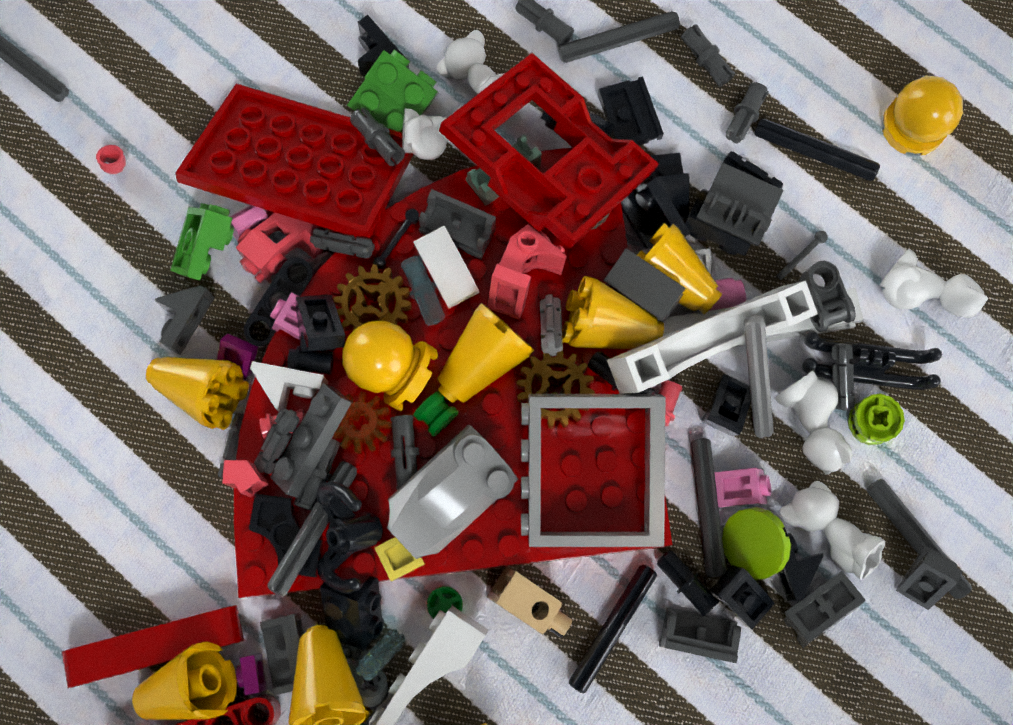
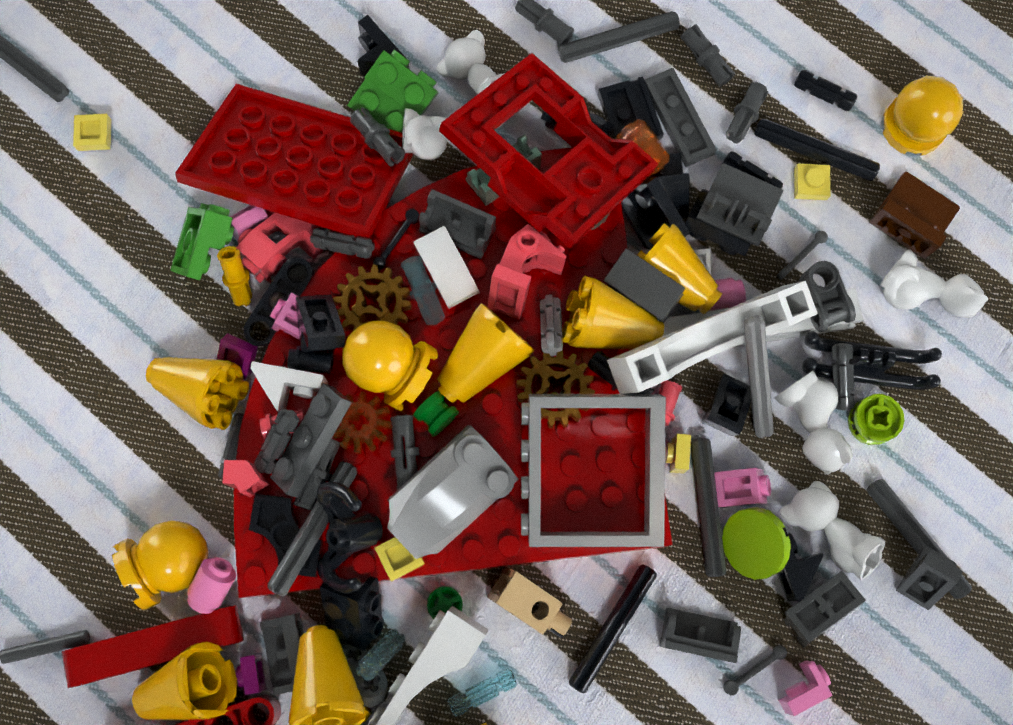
(44, 647): none -> dark grey piece
(92, 132): none -> light yellow plate
(112, 155): coral hinge -> none
(161, 561): none -> yellow tile
(189, 310): dark grey slope -> none
(210, 585): none -> bright pink brick
(235, 275): none -> yellow axle
(482, 692): none -> clear light blue axle
(647, 140): none -> clear orange gear
(678, 453): none -> light yellow plate
(679, 117): none -> dark grey plate
(687, 582): black axle -> none
(732, 687): none -> dark grey hinge
(742, 595): black slope -> none
(803, 696): none -> bright pink bracket
(812, 182): none -> light yellow plate
(825, 90): none -> black axle
(915, 215): none -> reddish brown bracket

